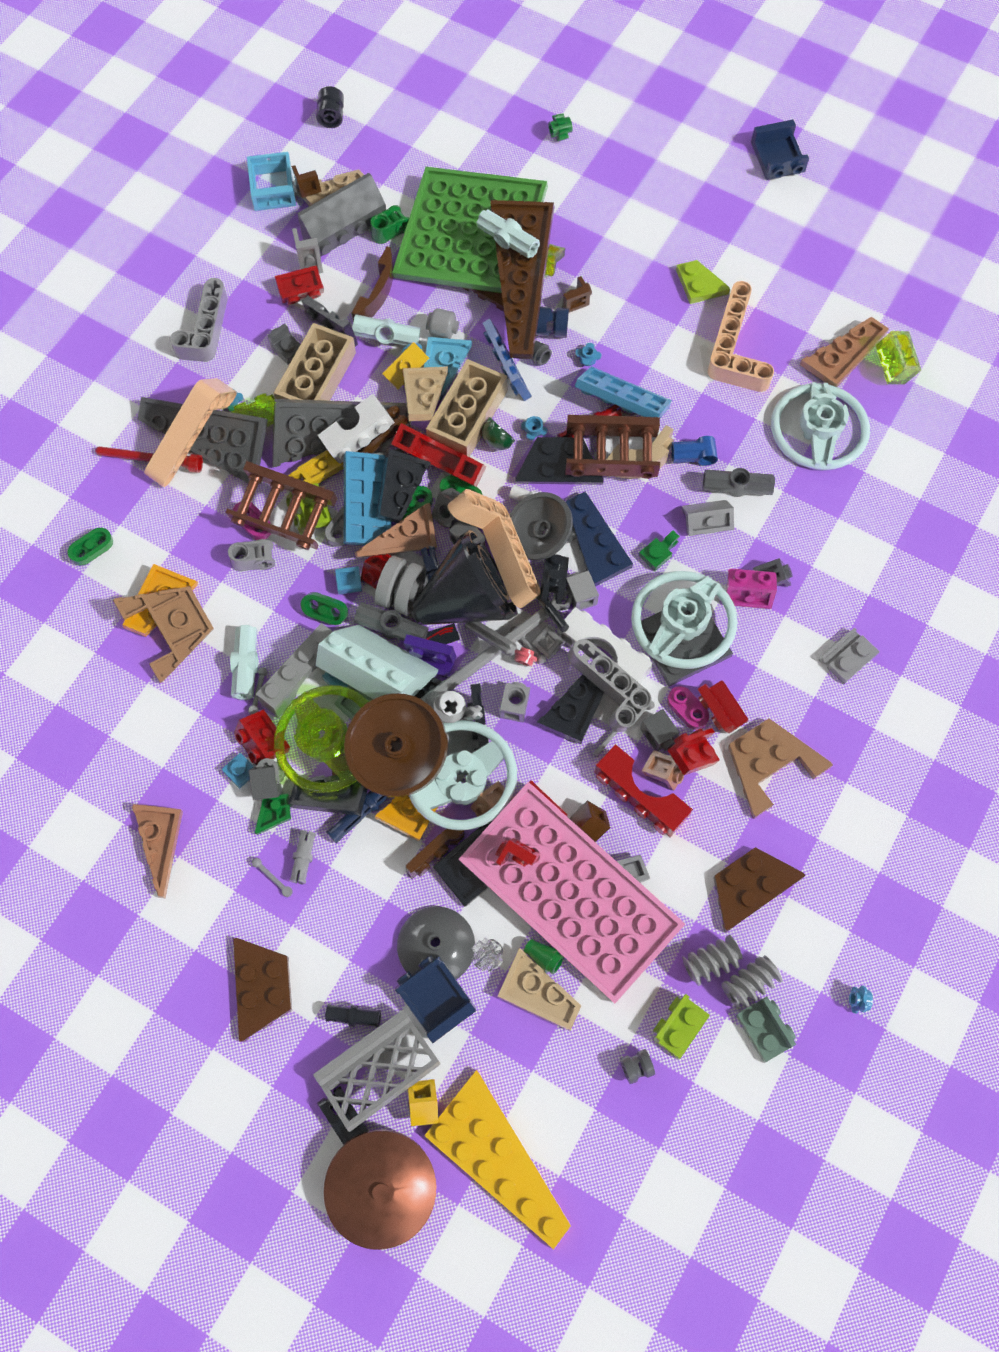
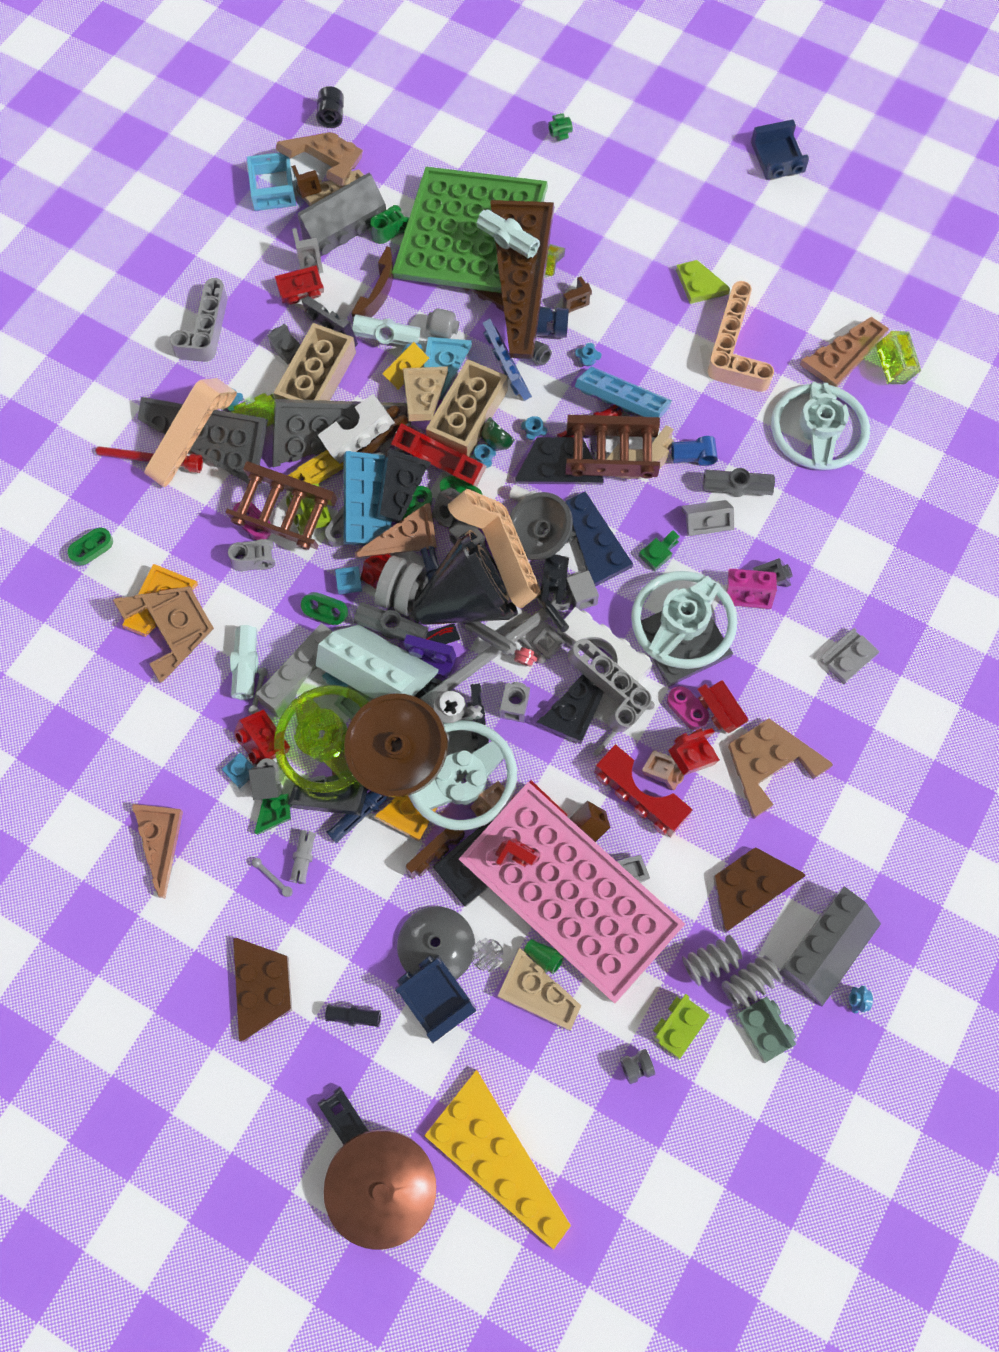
(328, 148): none -> medium nougat wing
(369, 1050): light grey fence -> none
(423, 1103): yellow brick -> none
(486, 450): none -> dark azure plate
(659, 731): dark grey brick -> none
(831, 946): none -> dark grey slope

